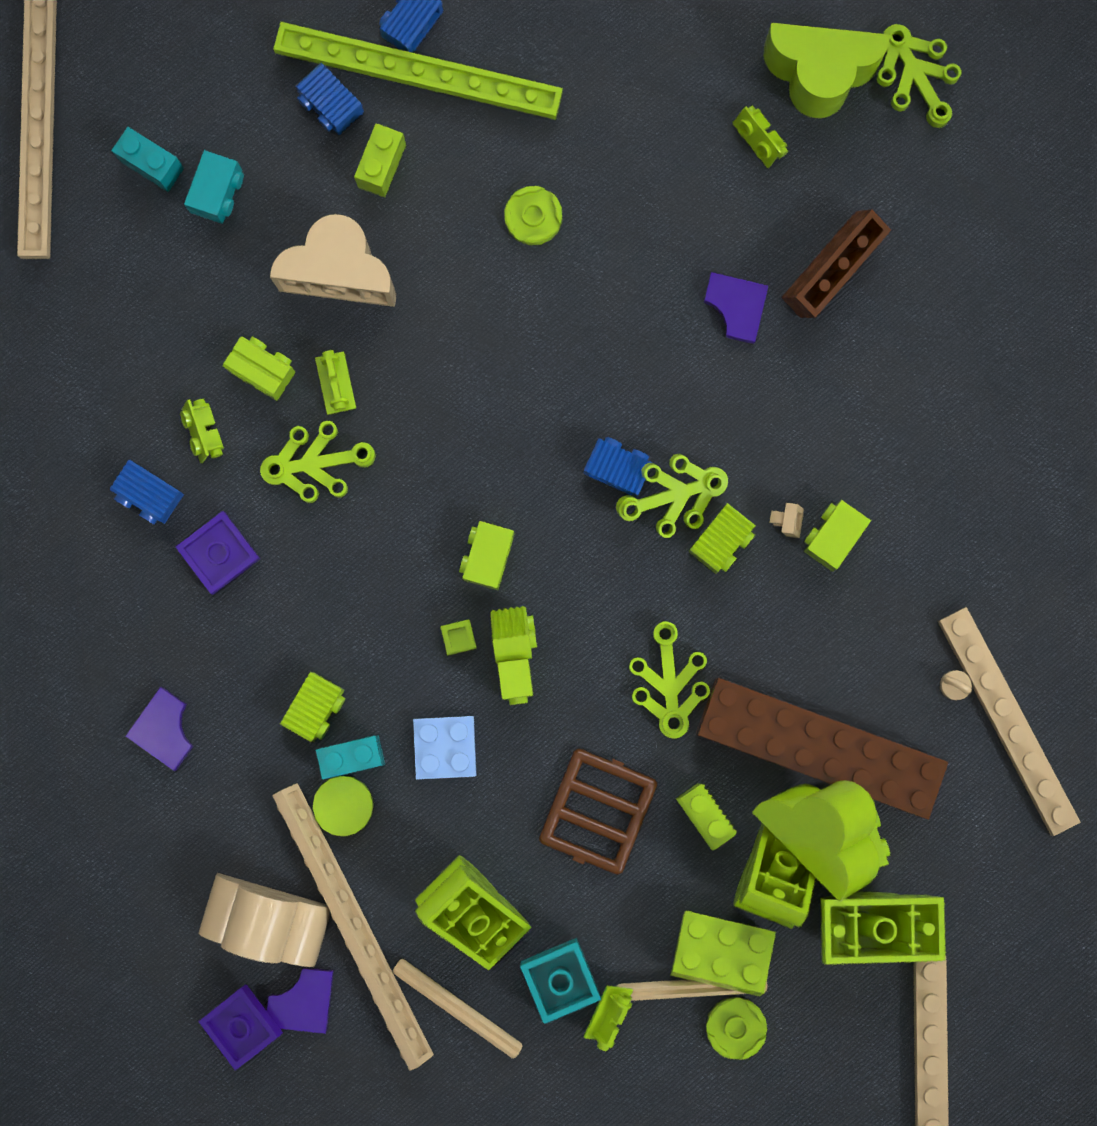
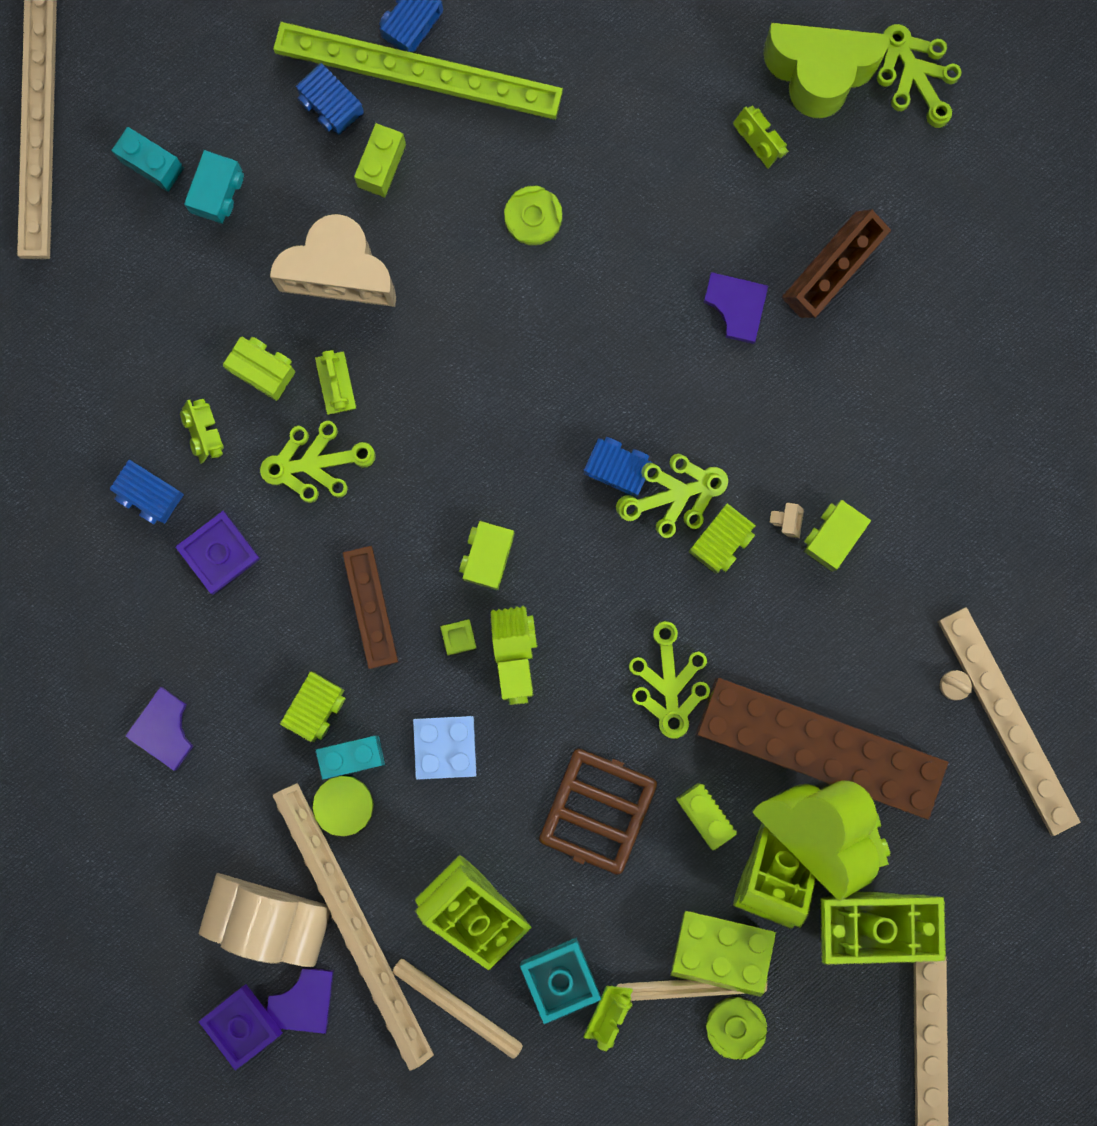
(370, 607): none -> reddish brown plate

